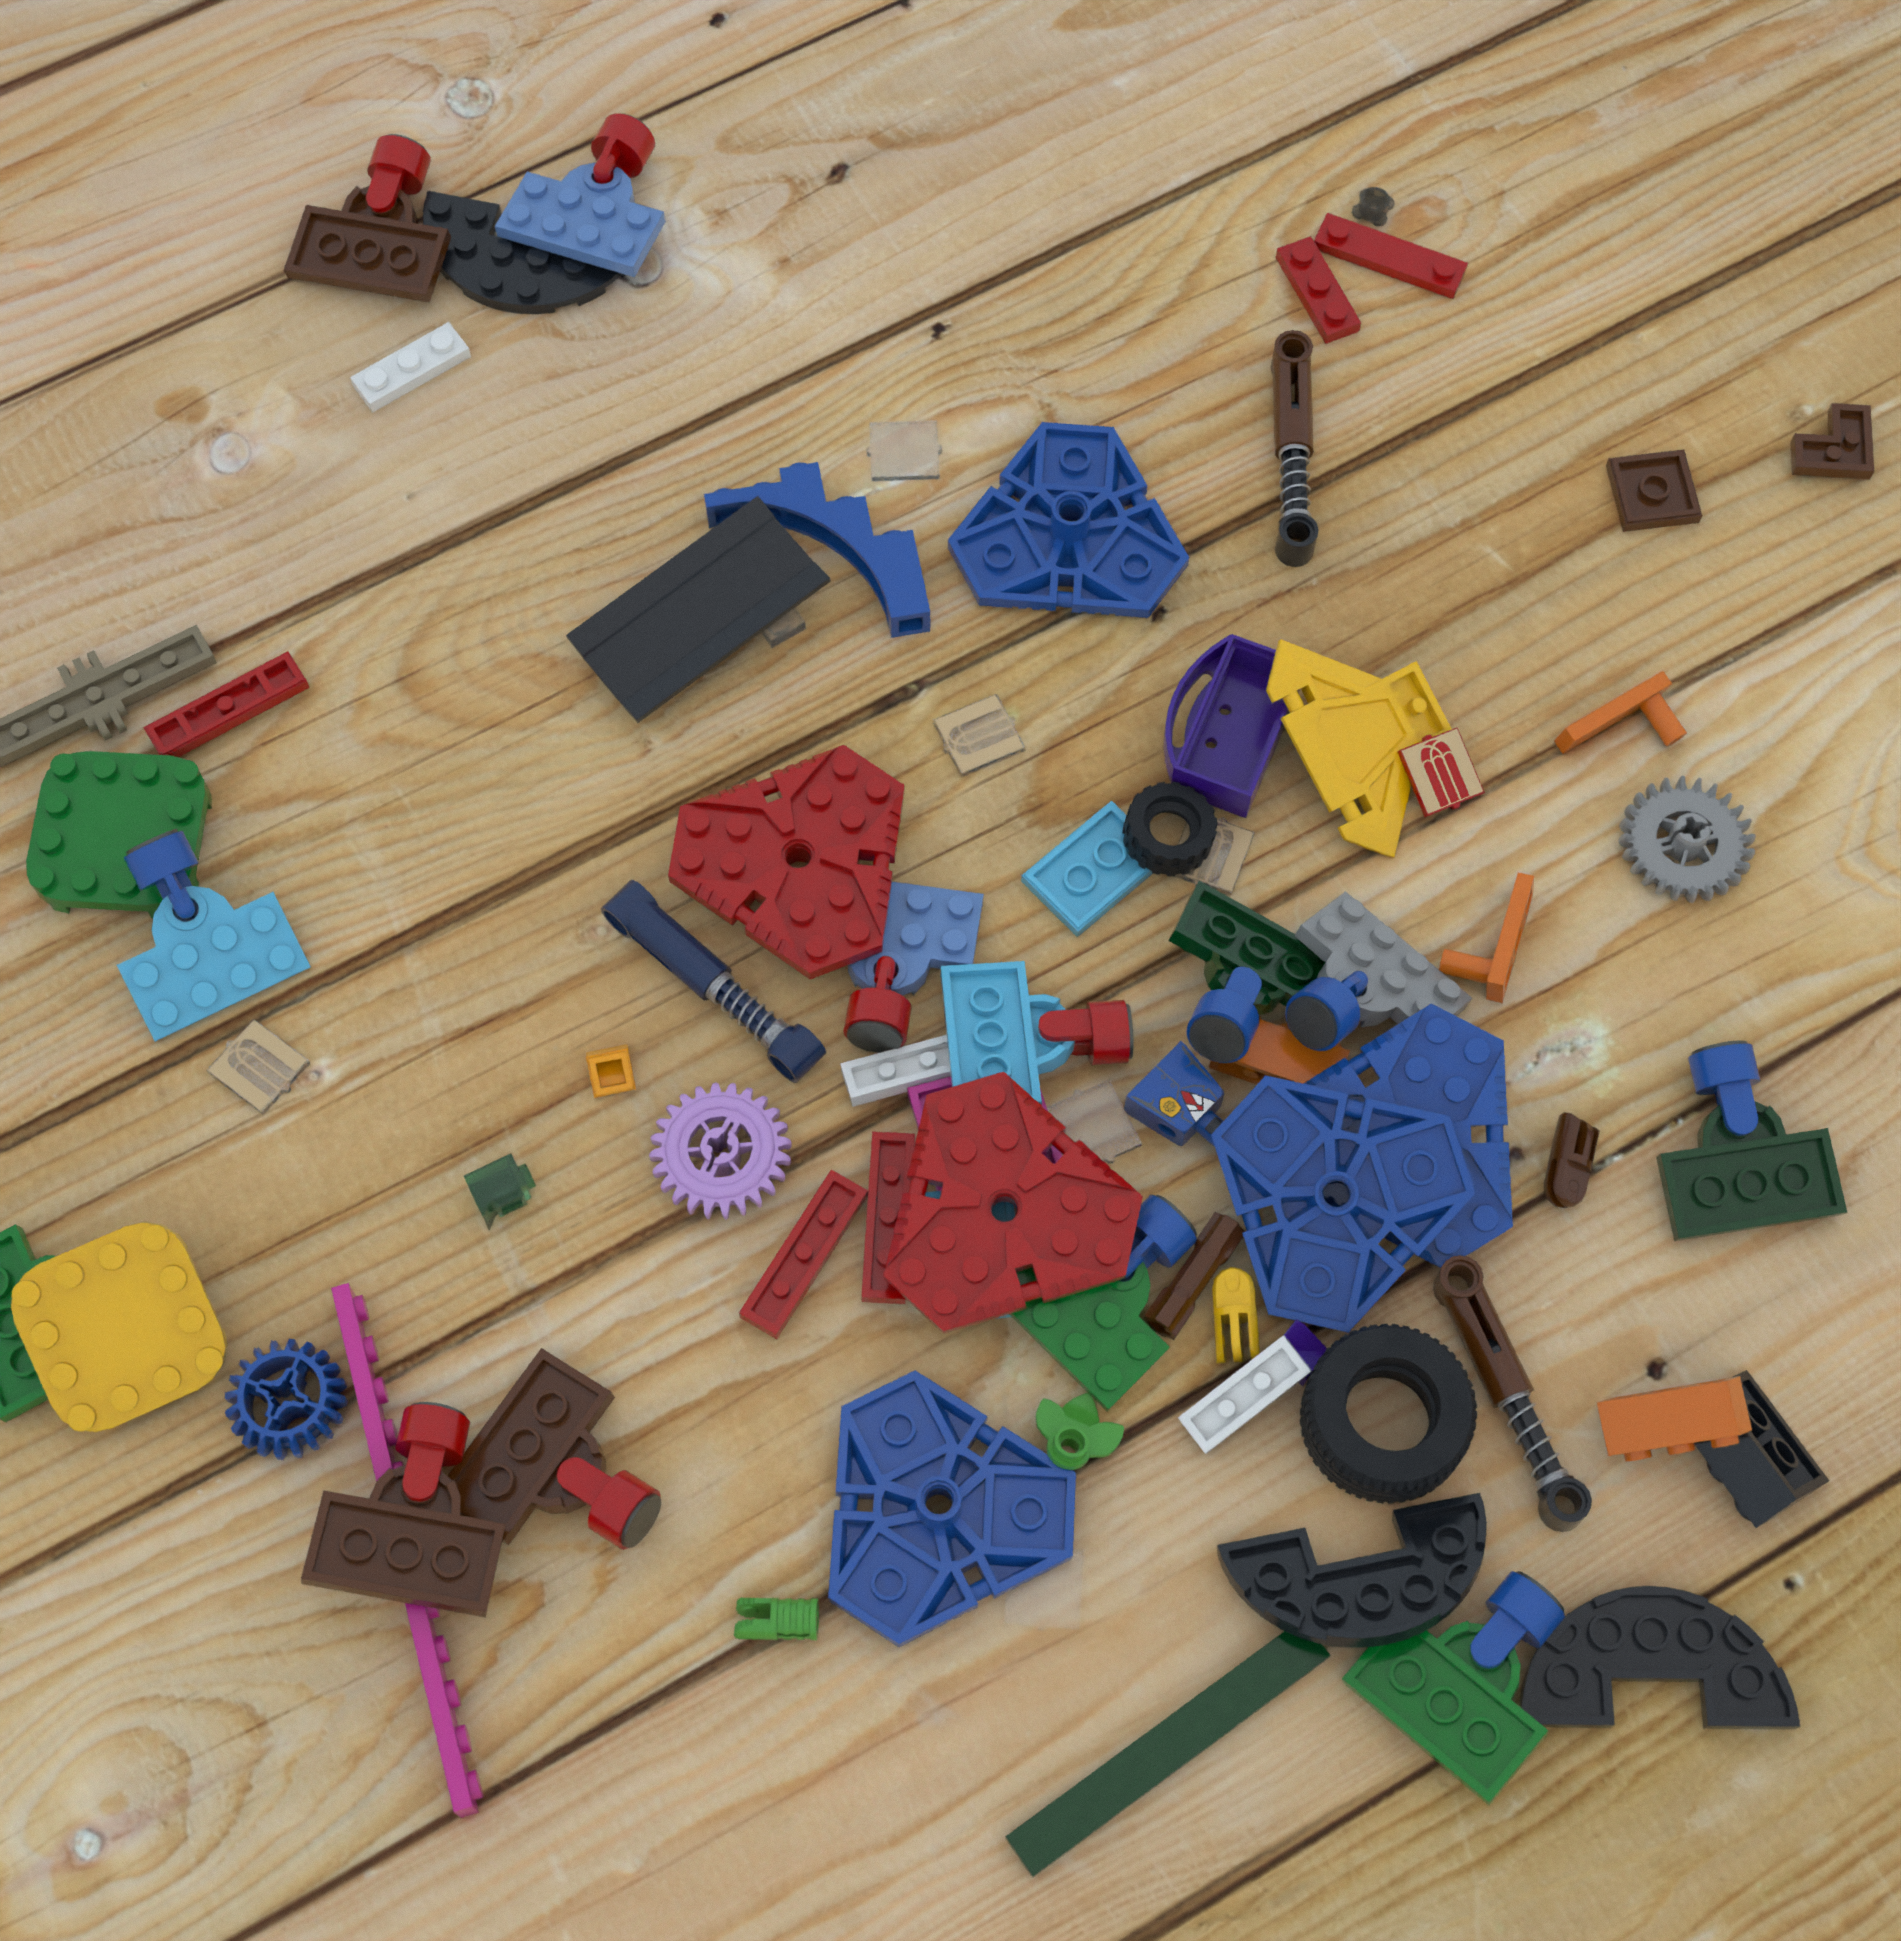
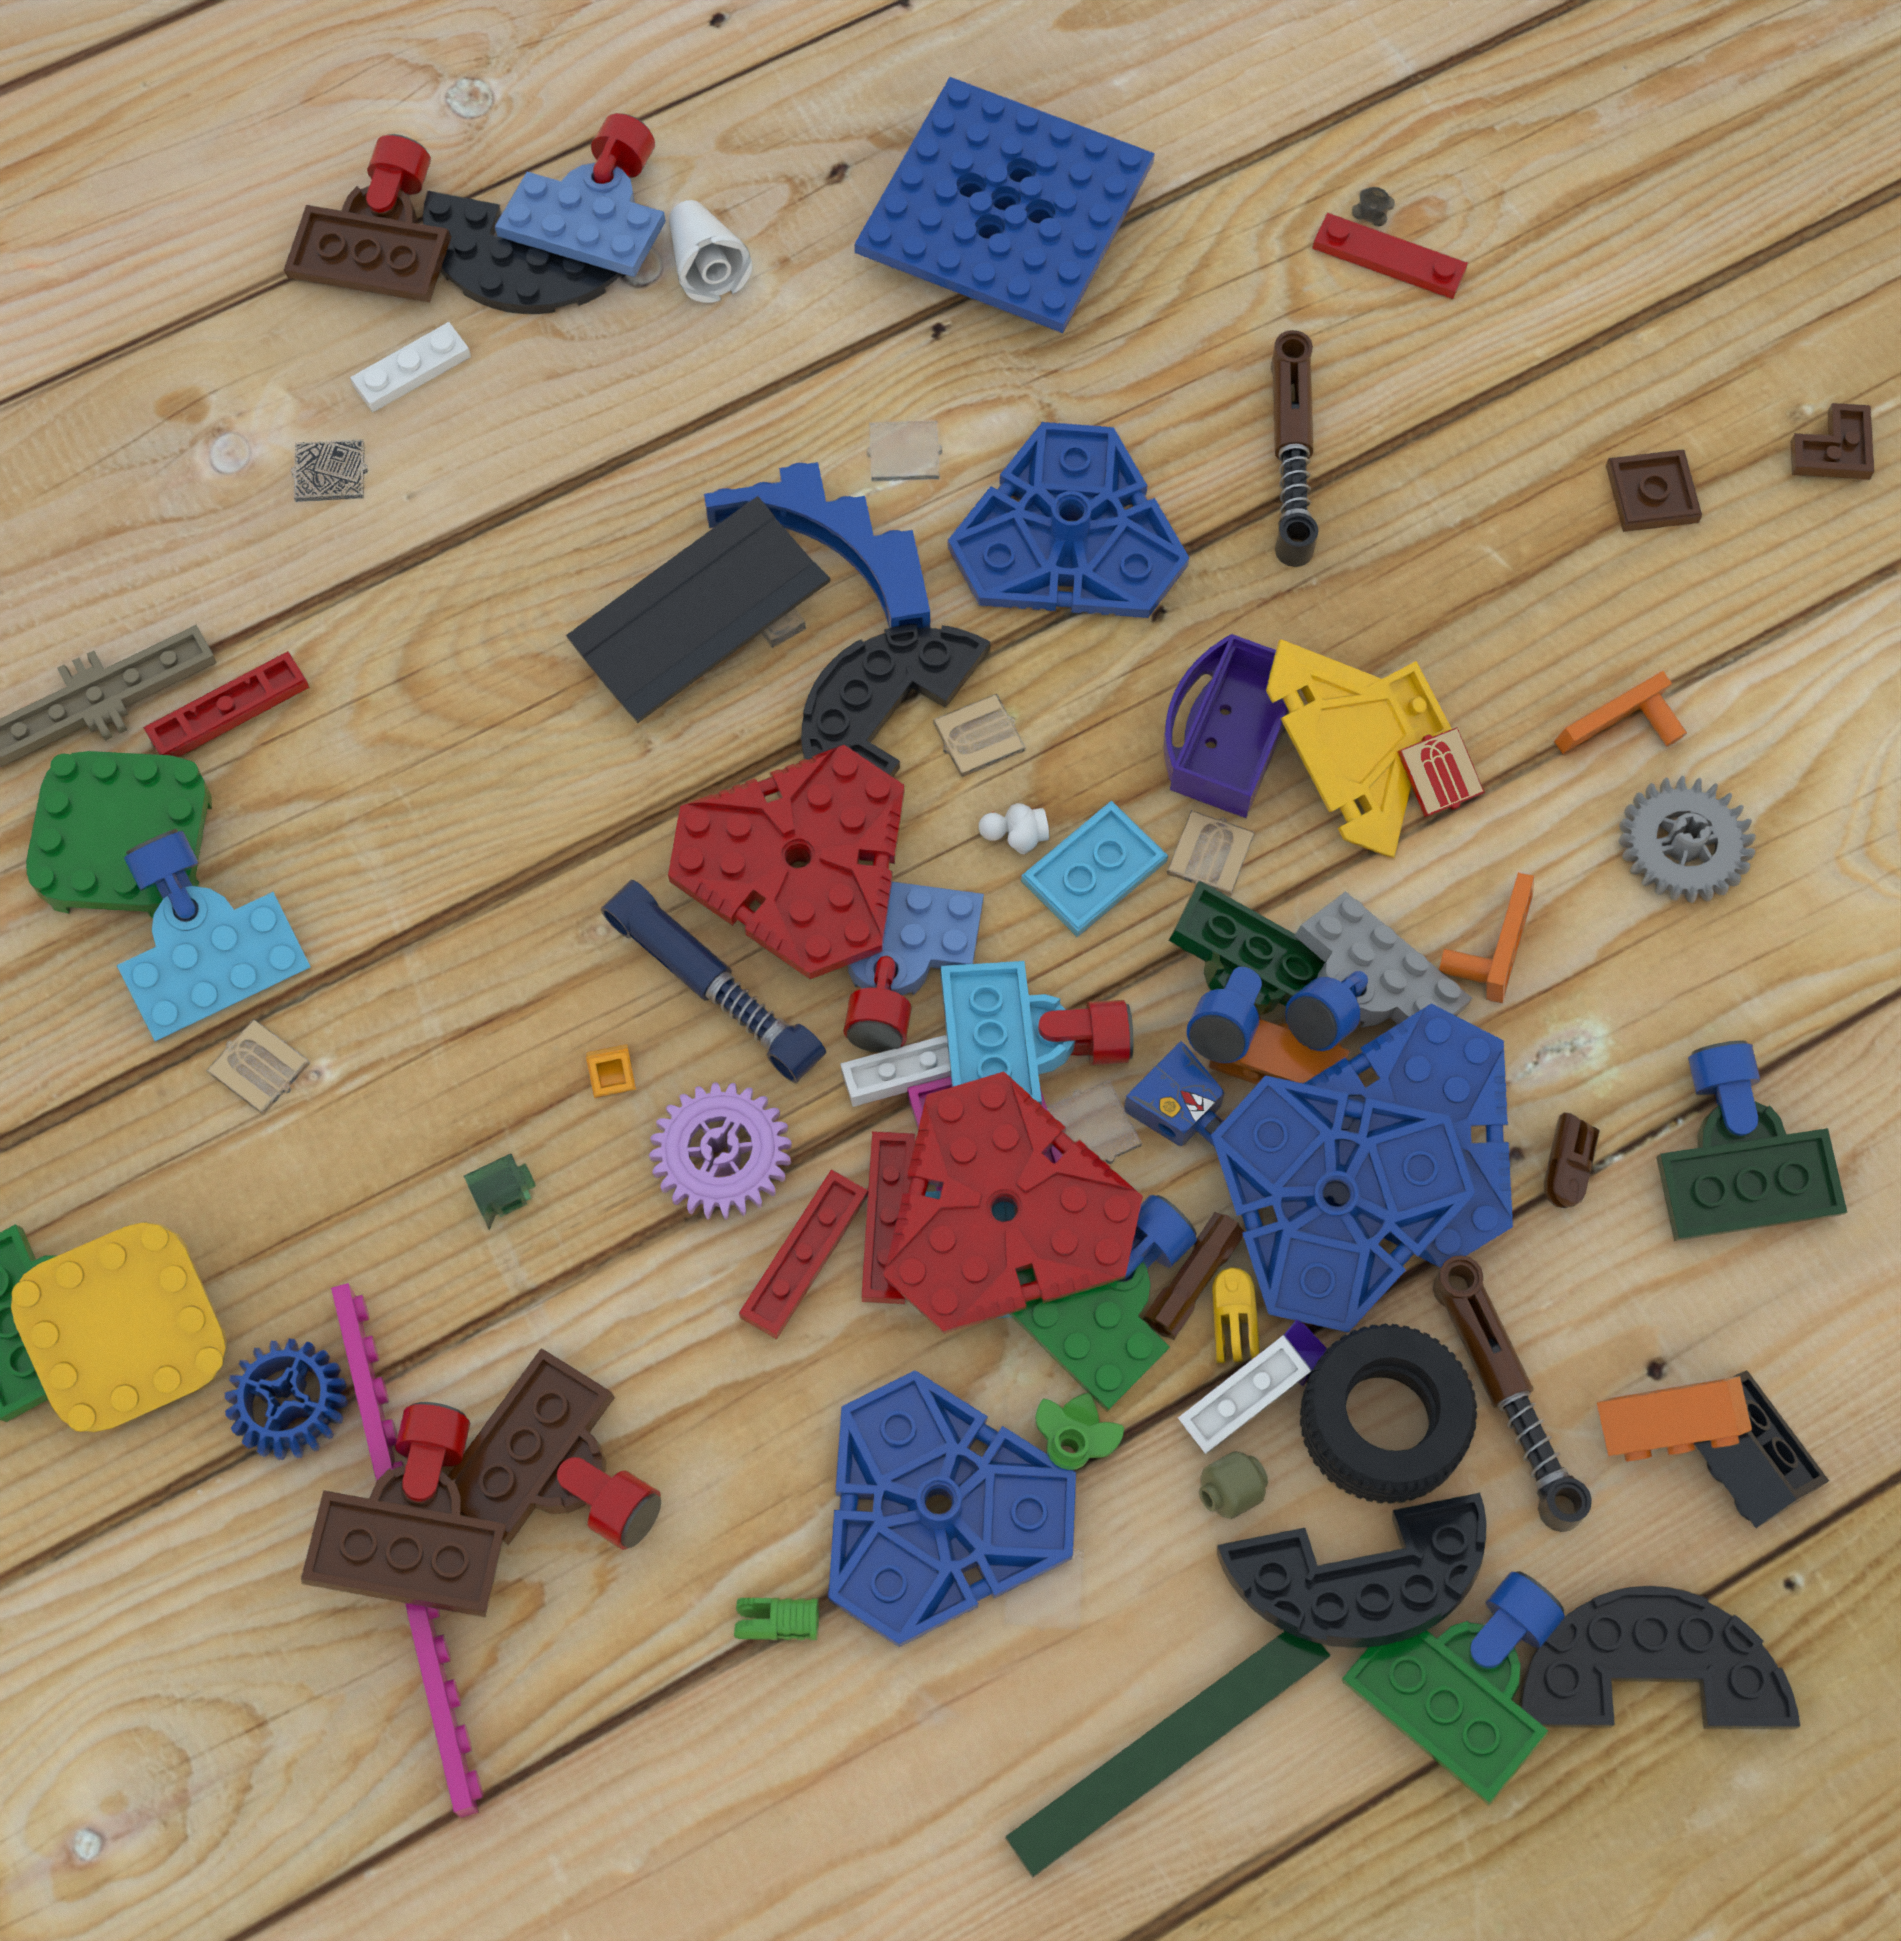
(329, 470): none -> clear piece
(707, 253): none -> white cone
(873, 678): none -> black plate
(1005, 204): none -> blue plate
(1023, 825): none -> white animal
(1175, 800): black tyre -> none
(1233, 1484): none -> olive head
(1318, 290): red plate -> none

